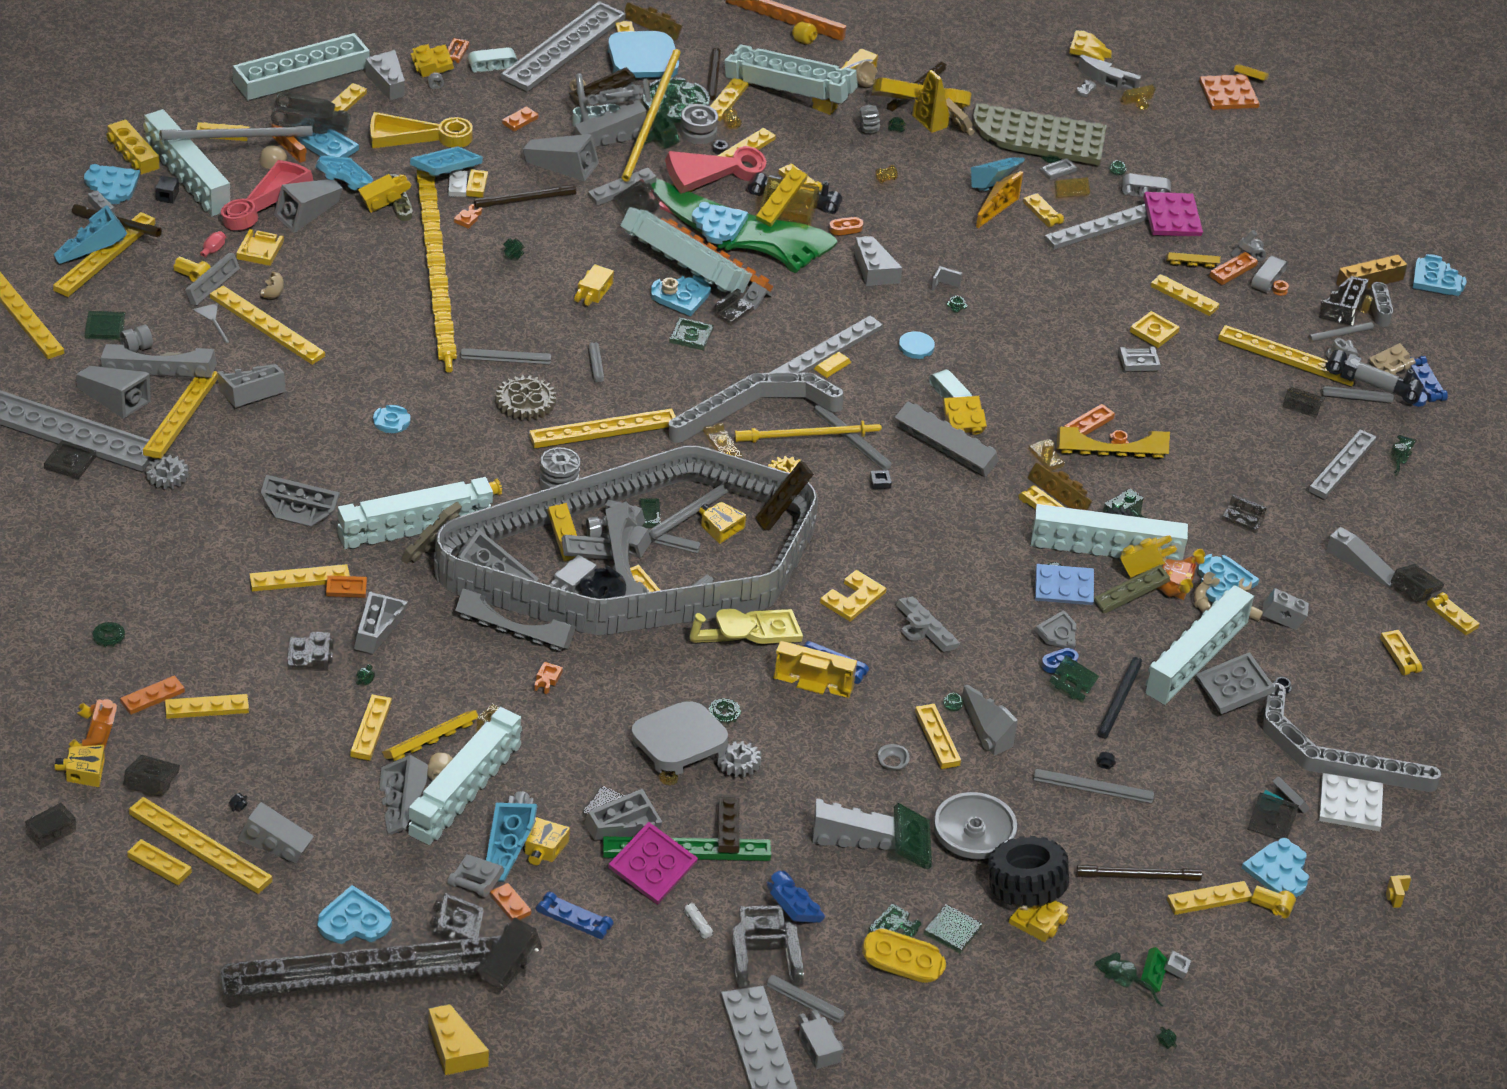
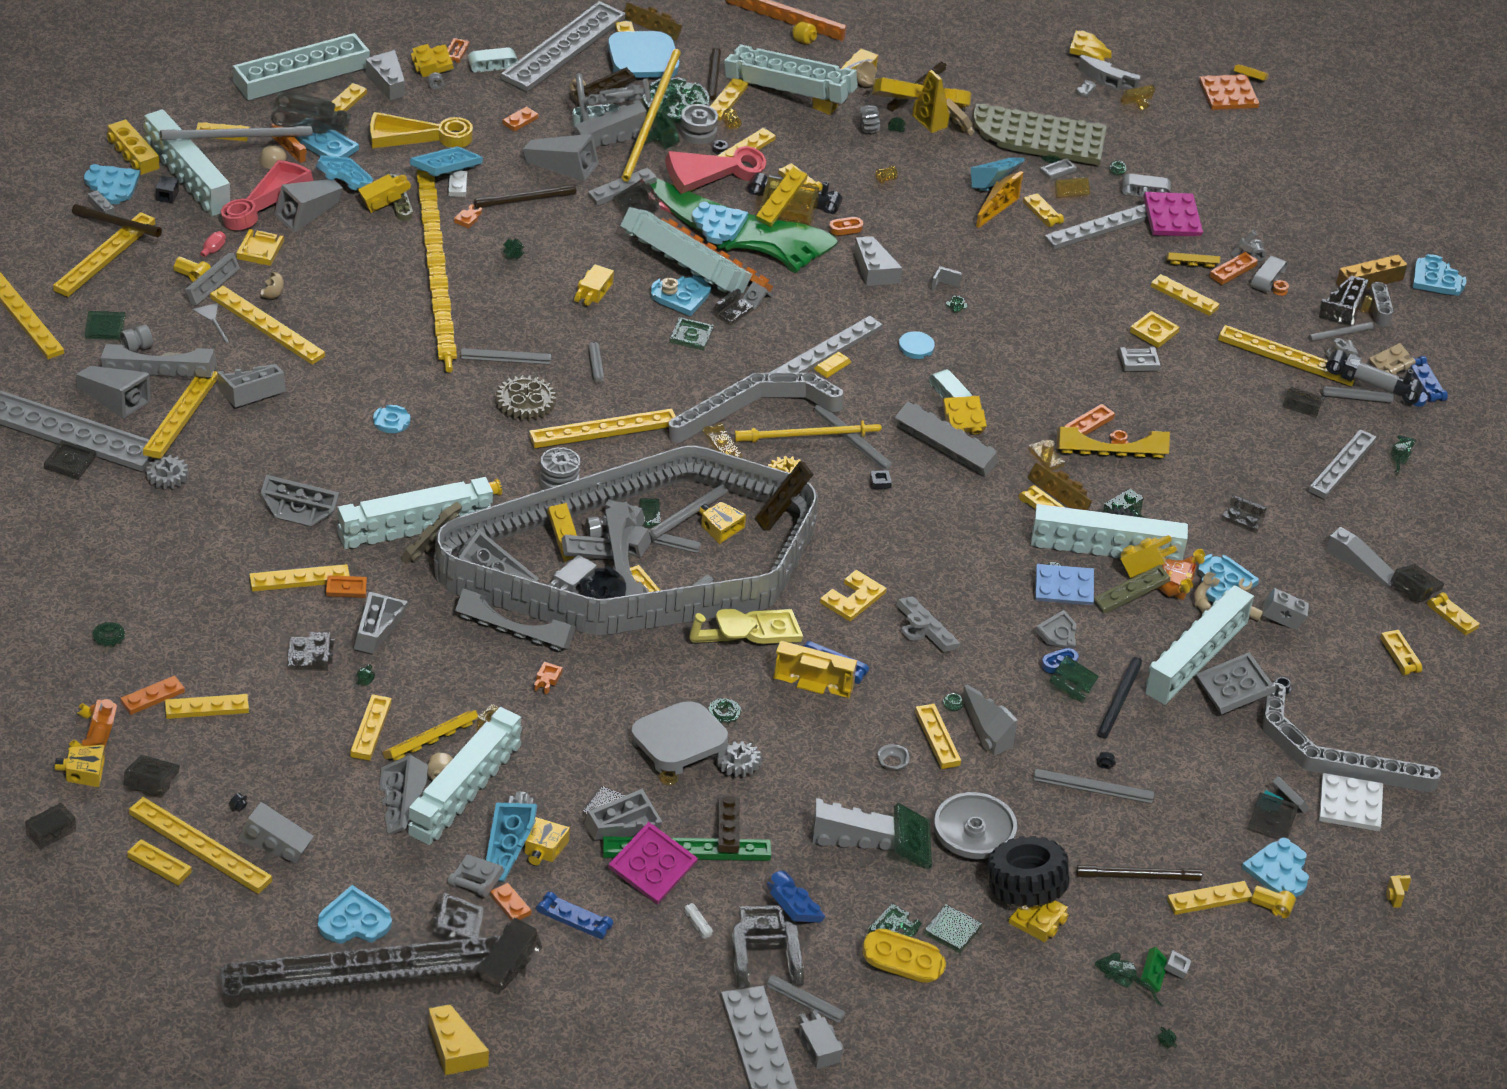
(99, 233): medium azure wedge -> none
(477, 183): yellow plate -> none

